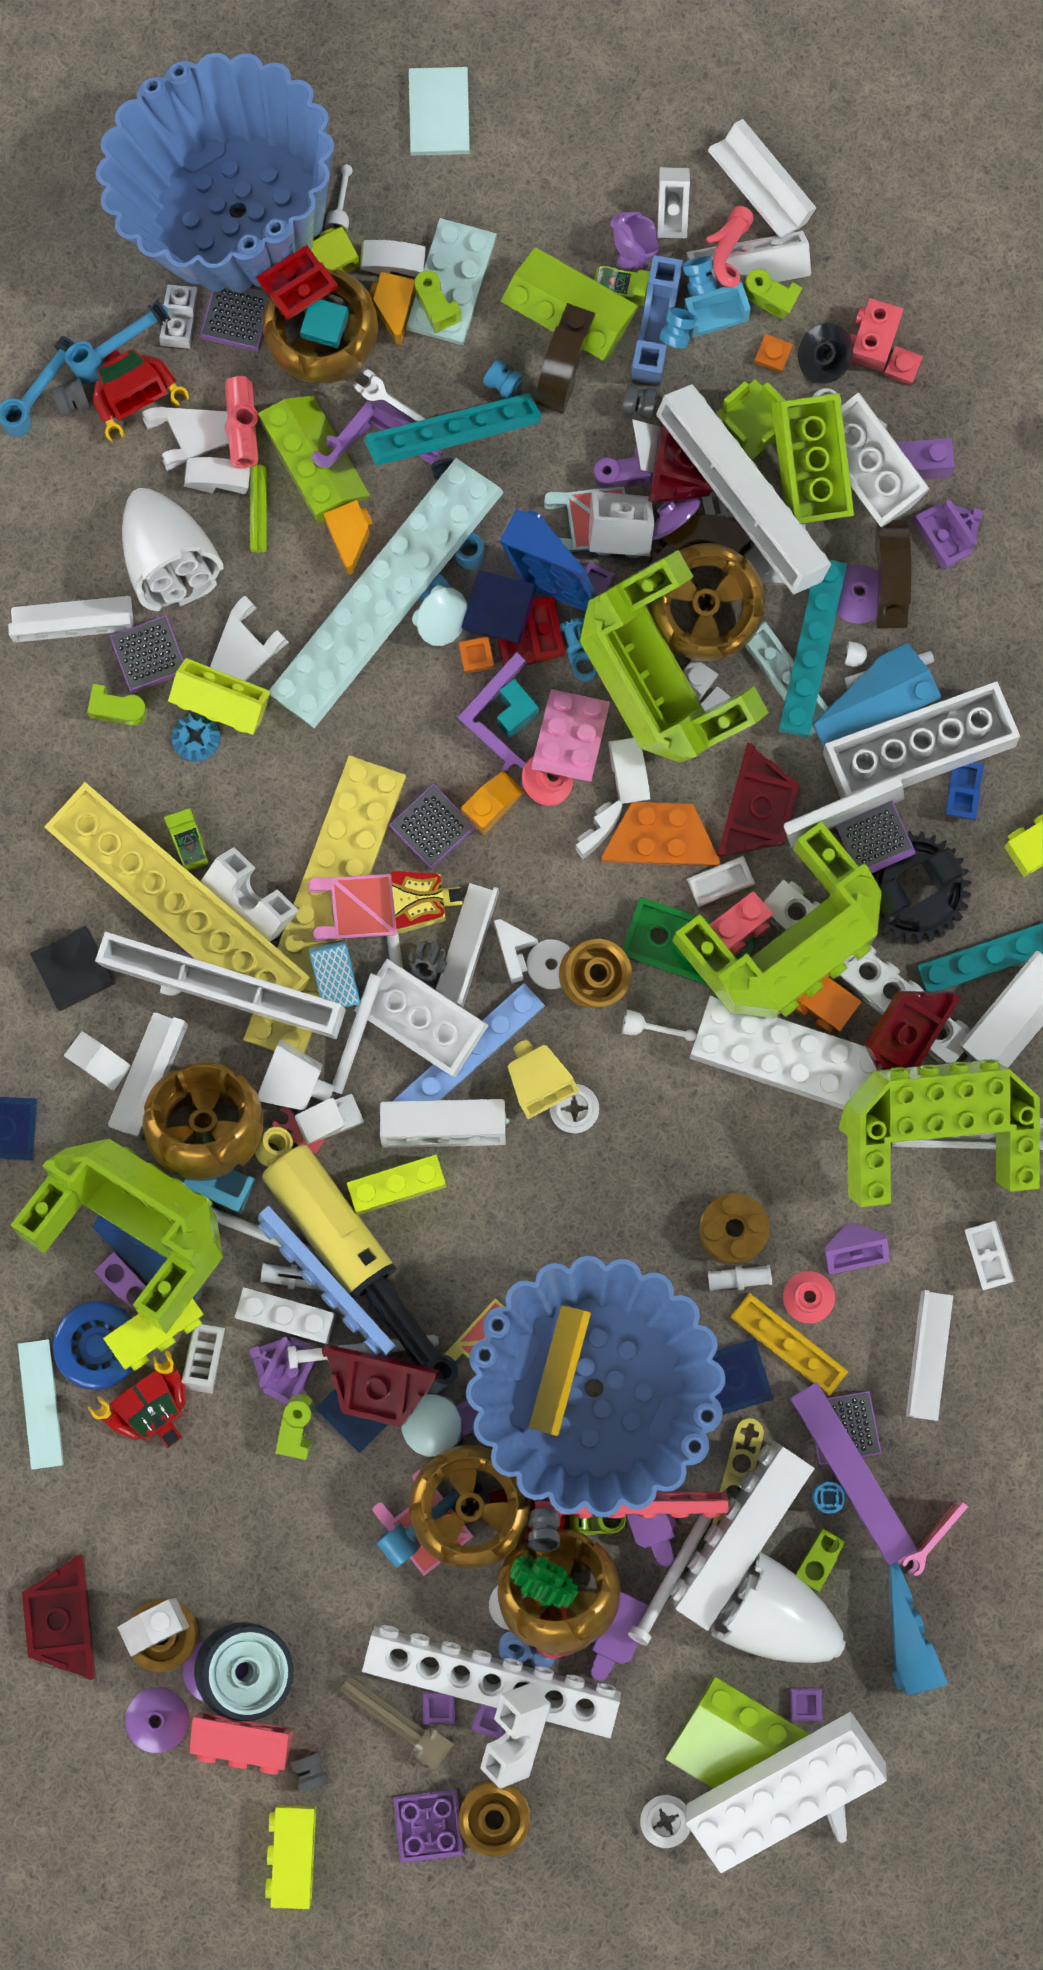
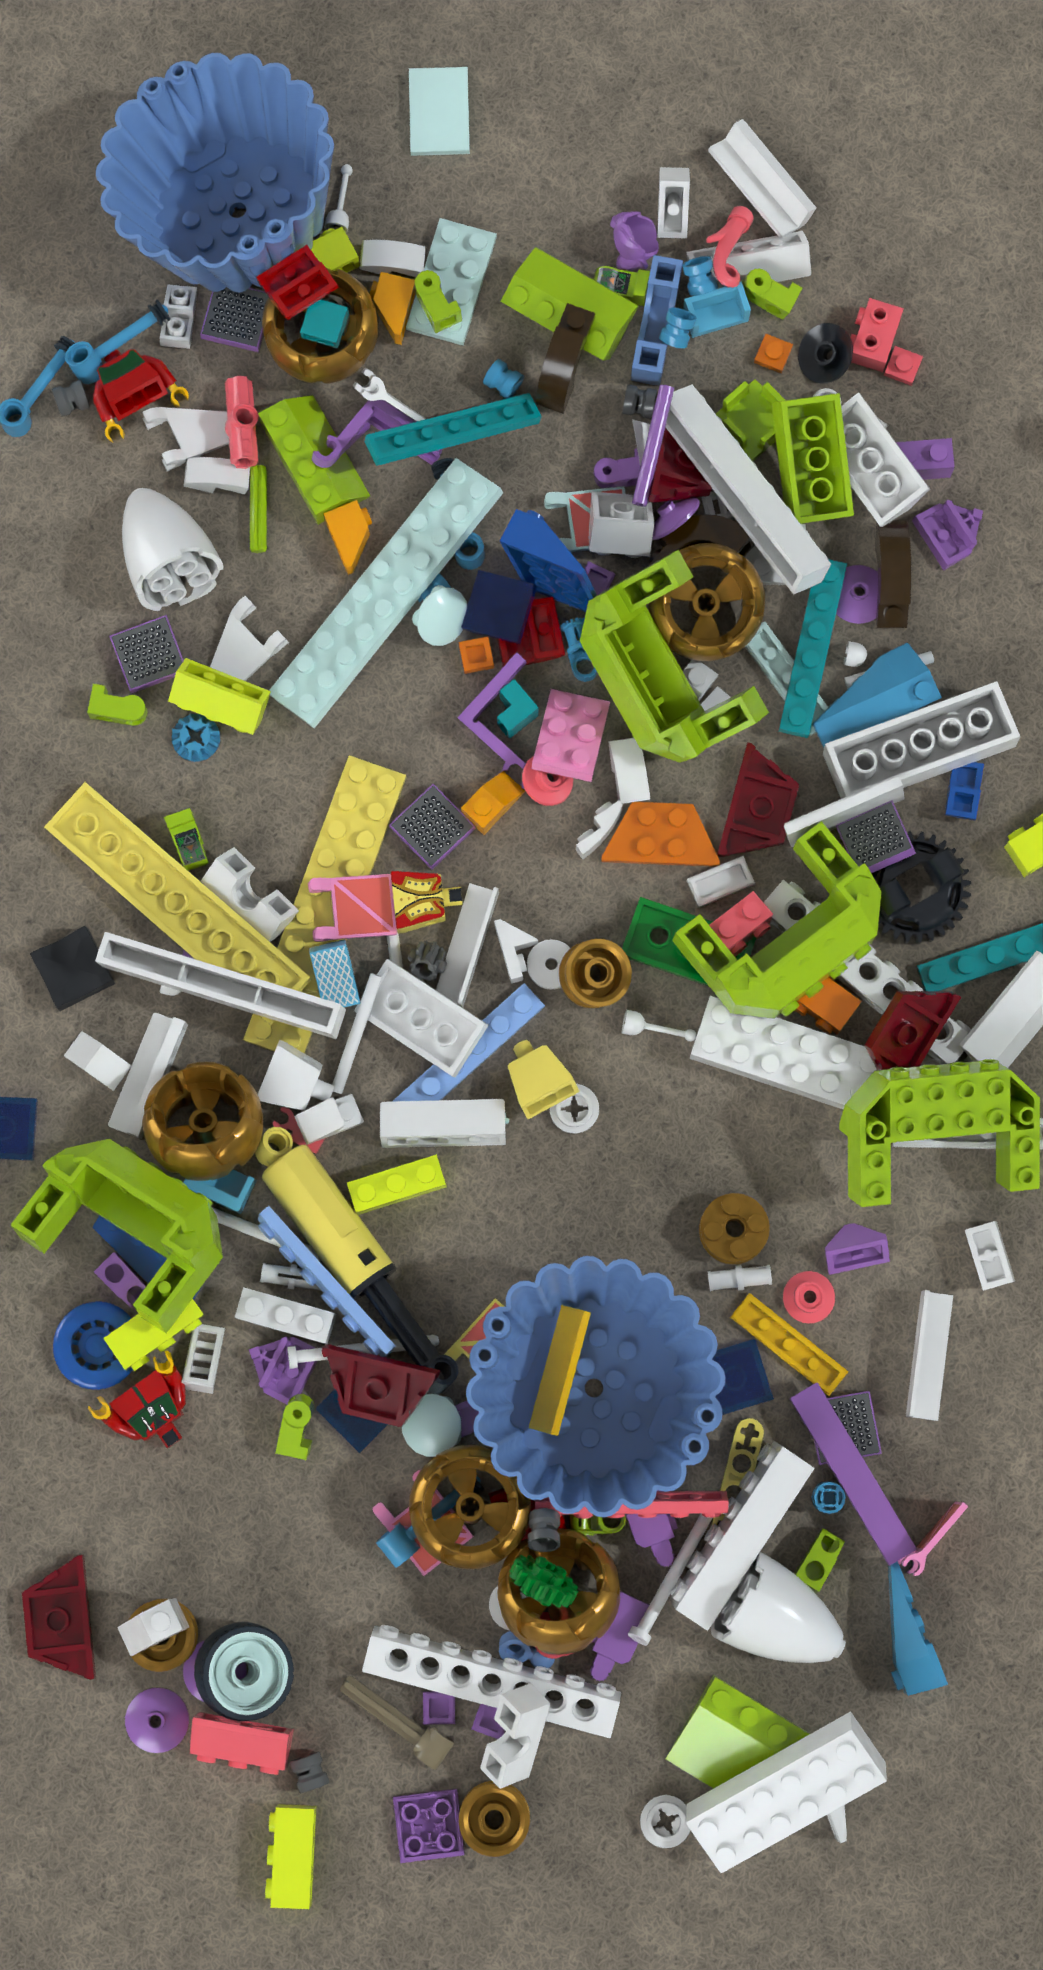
(40, 1404): light aqua tile -> none
(71, 619): white panel -> none
(653, 445): none -> medium lavender piece
(805, 1704): medium lavender tile -> none

